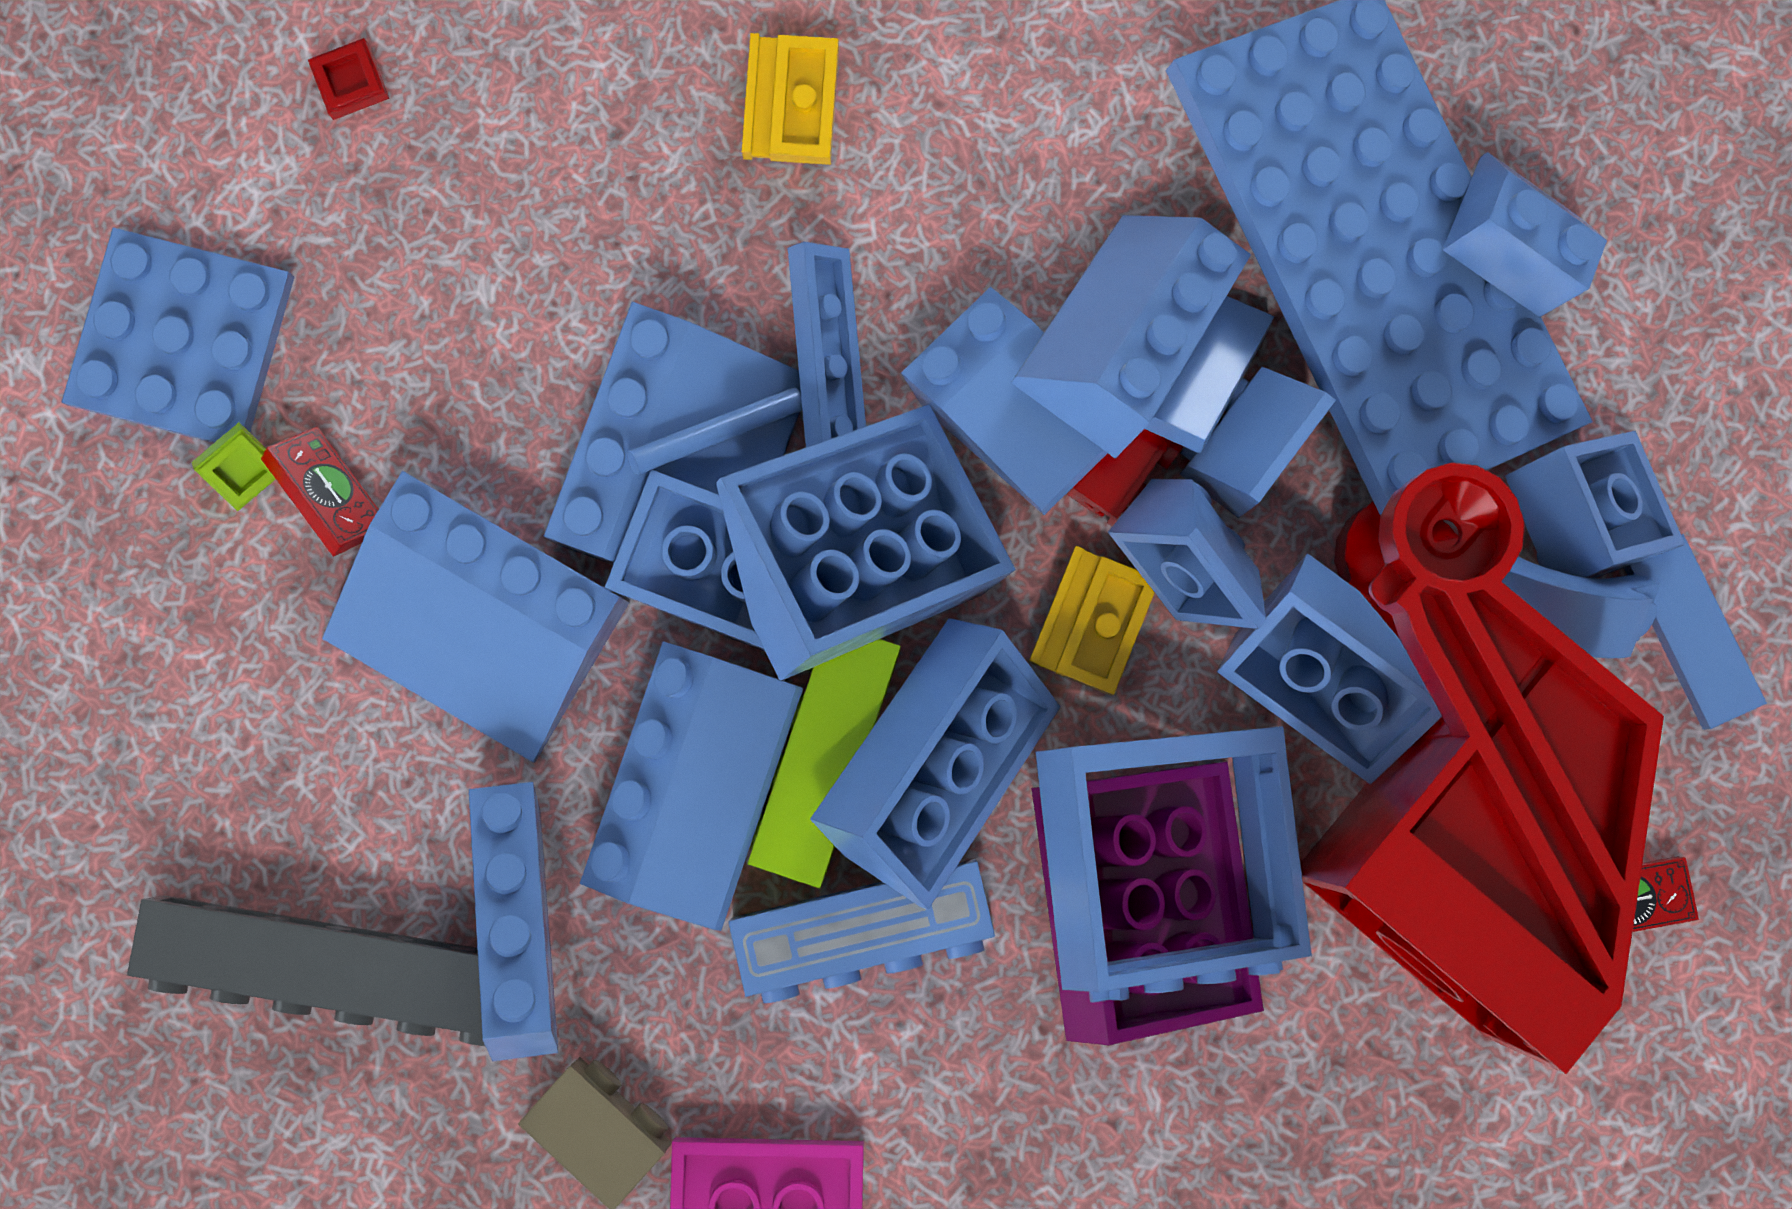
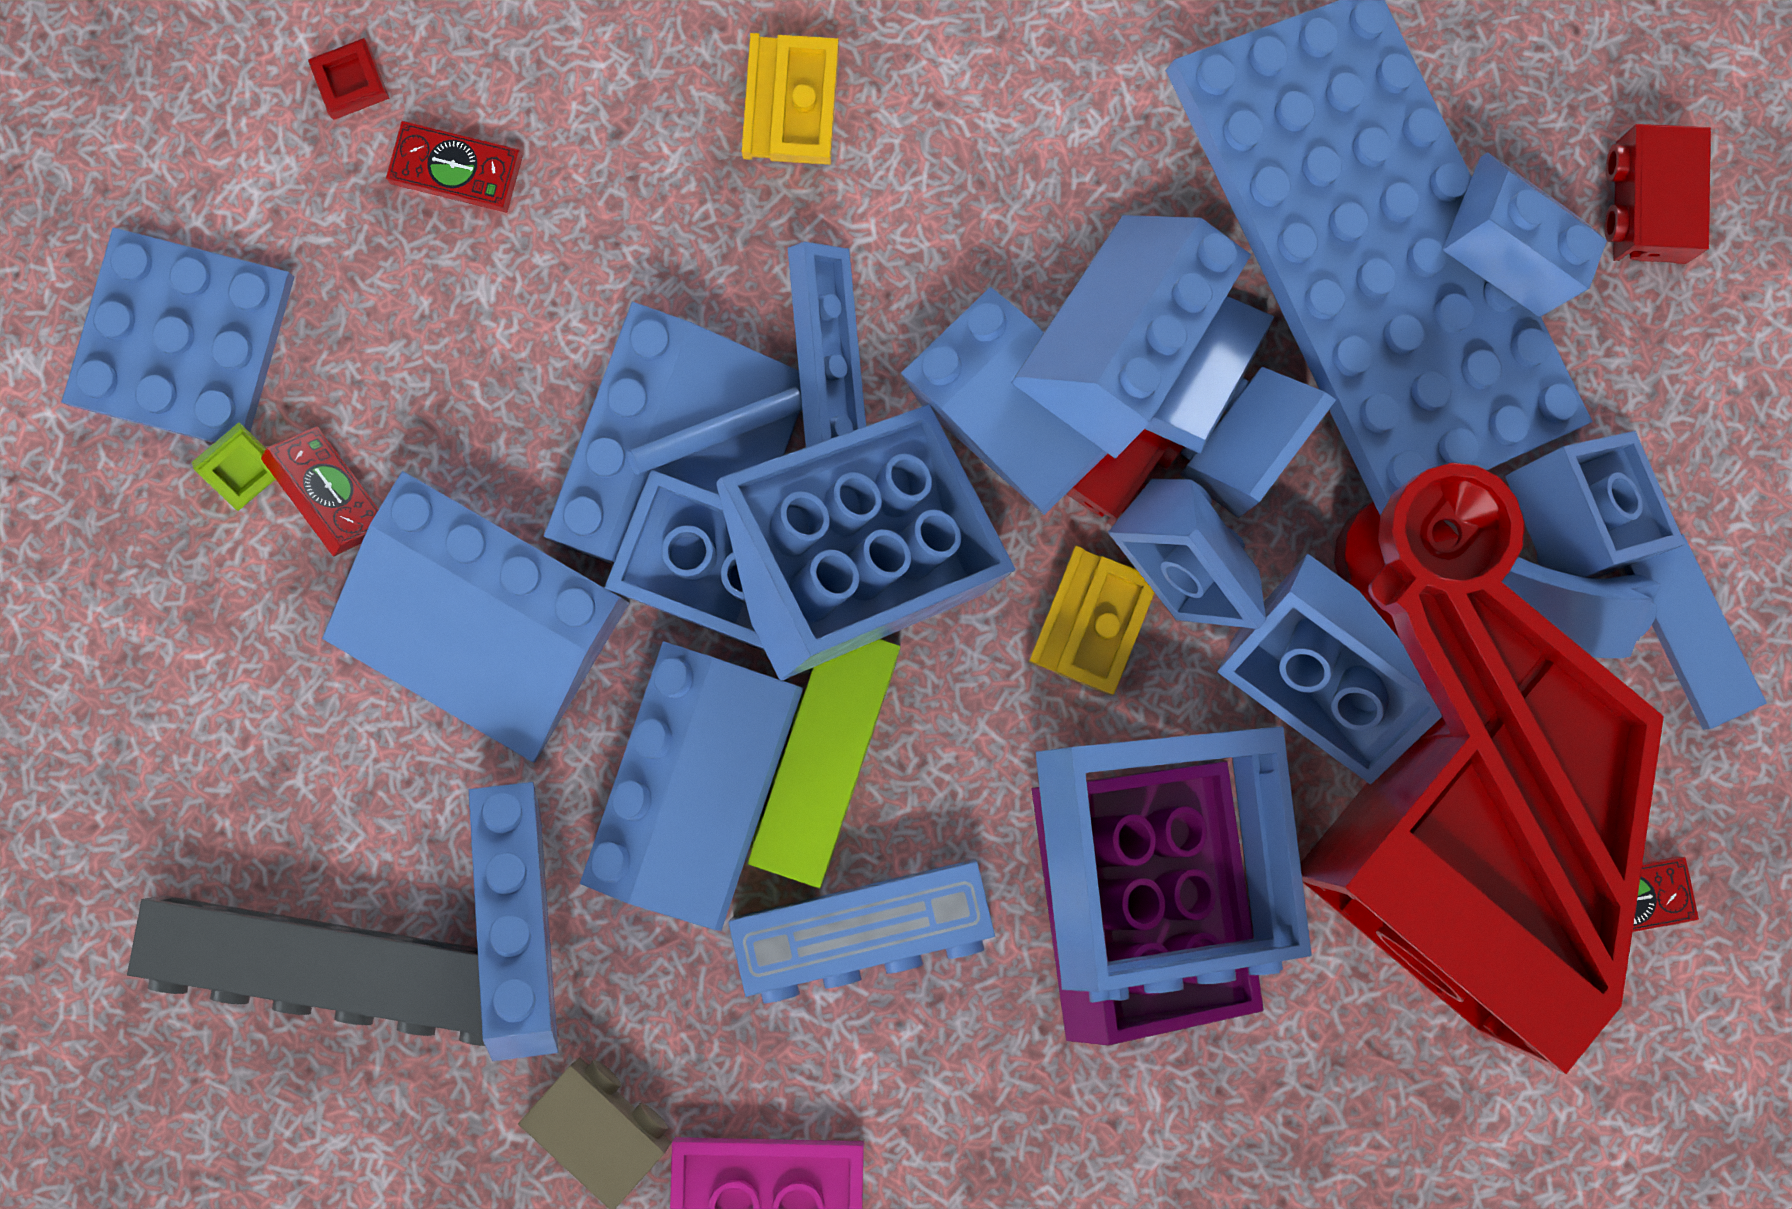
(454, 166): none -> red tile
(938, 760): medium blue slope -> none
(1660, 193): none -> red hinge

